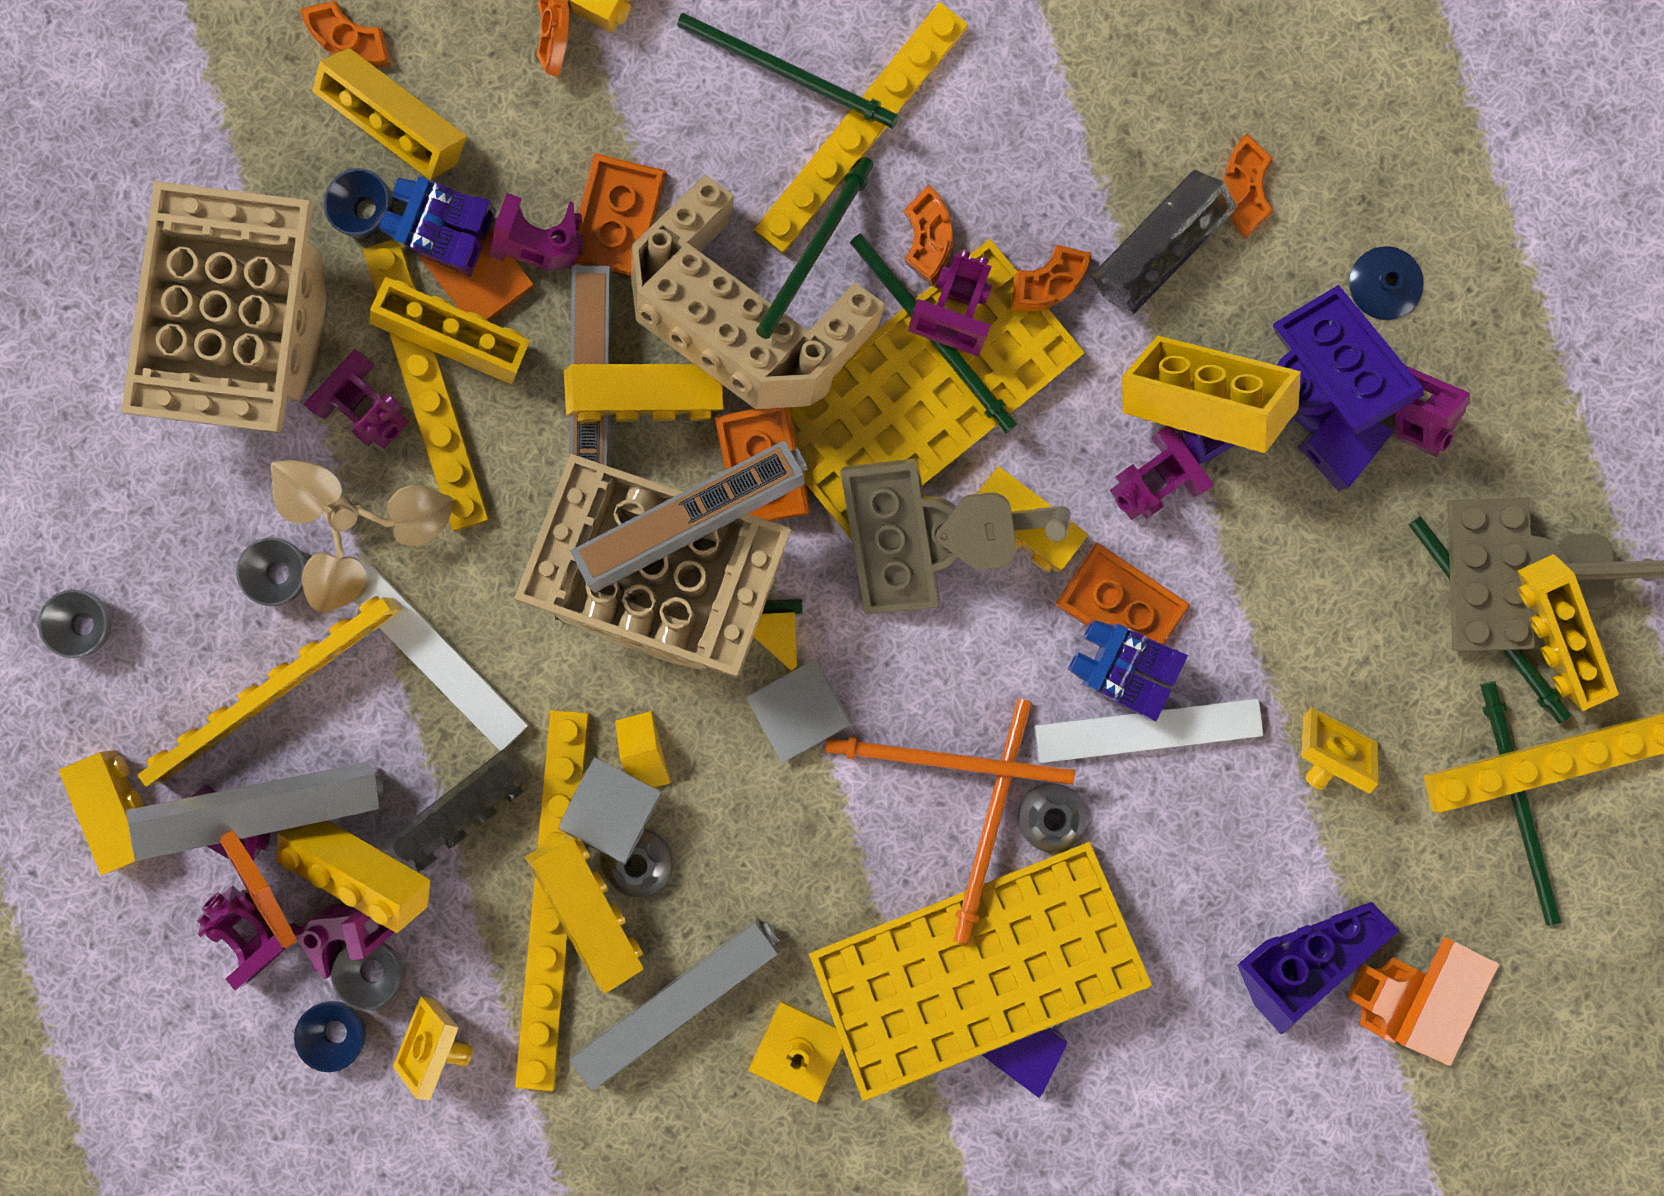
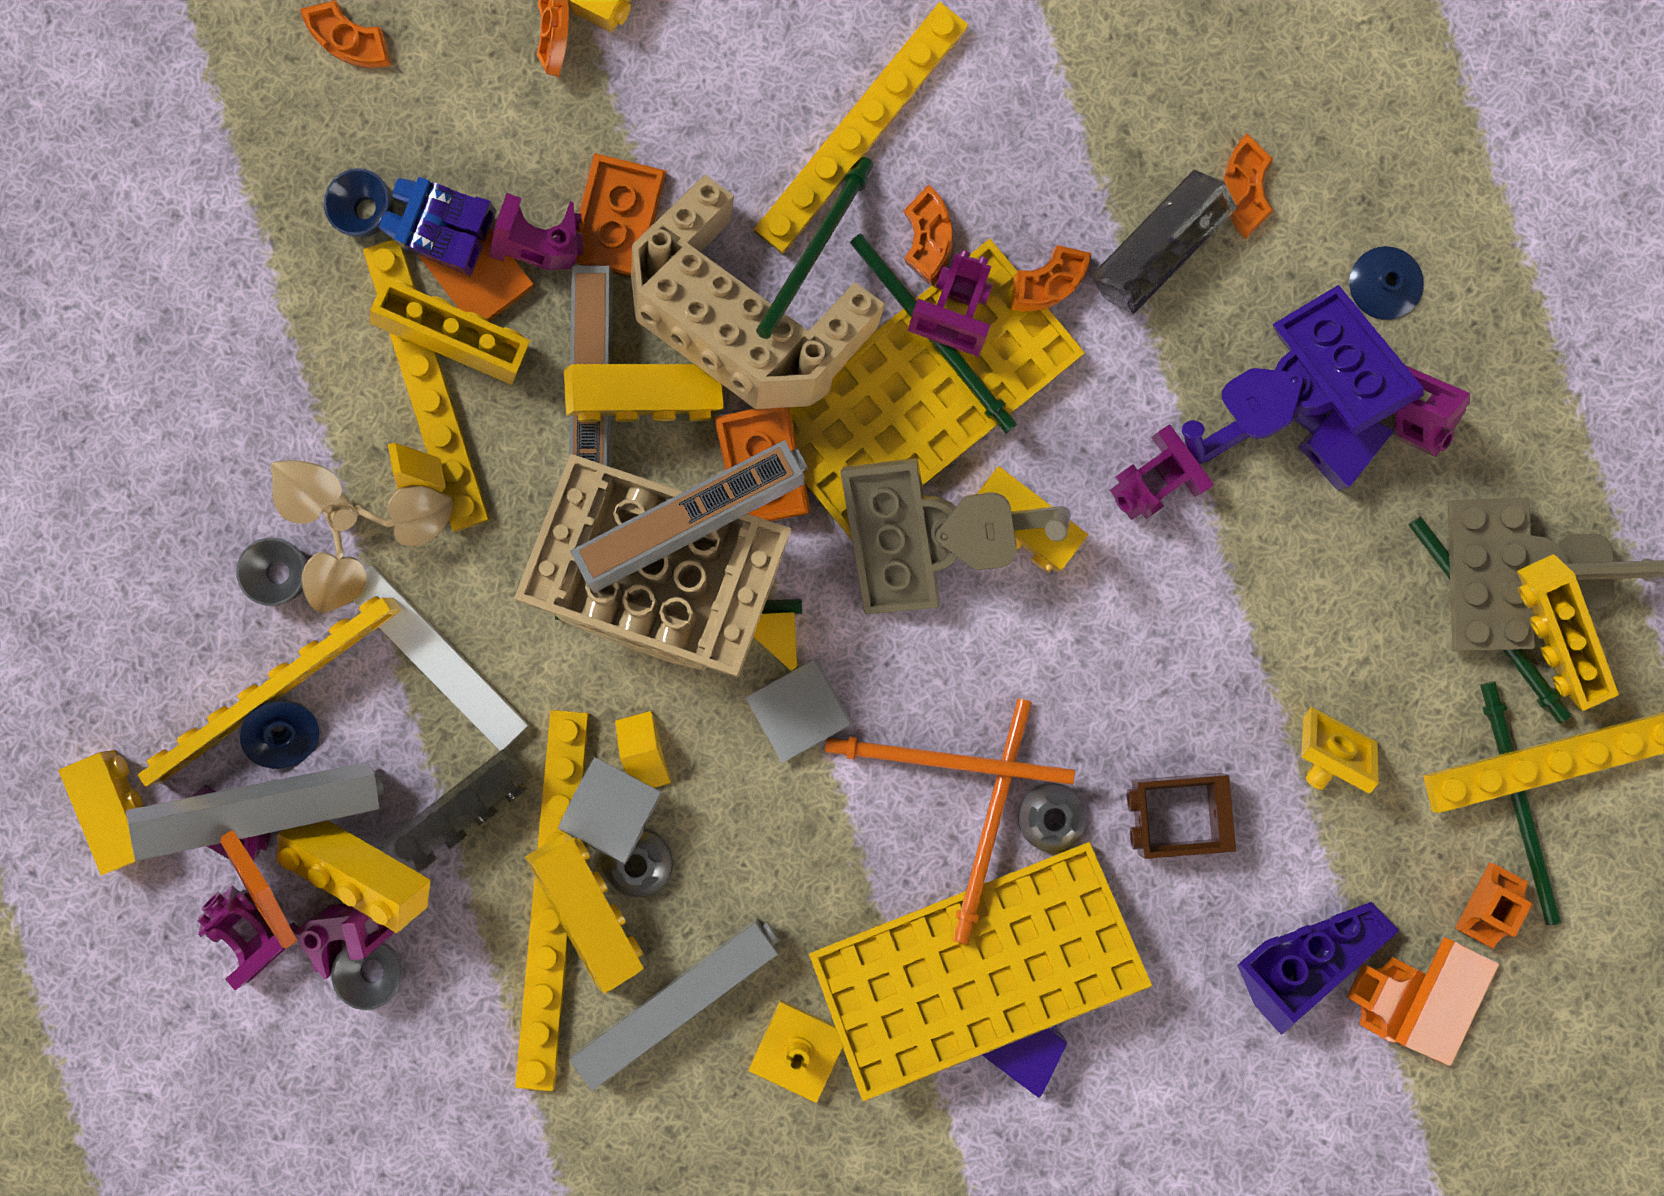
(58, 619): flat silver piece -> none
(225, 309): tan wedge -> none
(284, 747): none -> dark blue dish
(317, 1049): dark blue piece -> none
(346, 390): magenta tile -> none
(389, 113): yellow brick -> none
(415, 468): none -> yellow slope
(428, 1047): yellow tile -> none
(870, 109): dark green bar -> none
(1116, 661): hips -> none
(1119, 593): orange tile -> none
(1135, 733): white tile -> none
(1211, 393): yellow brick -> none
(1219, 811): none -> reddish brown window
(1495, 907): none -> orange brick

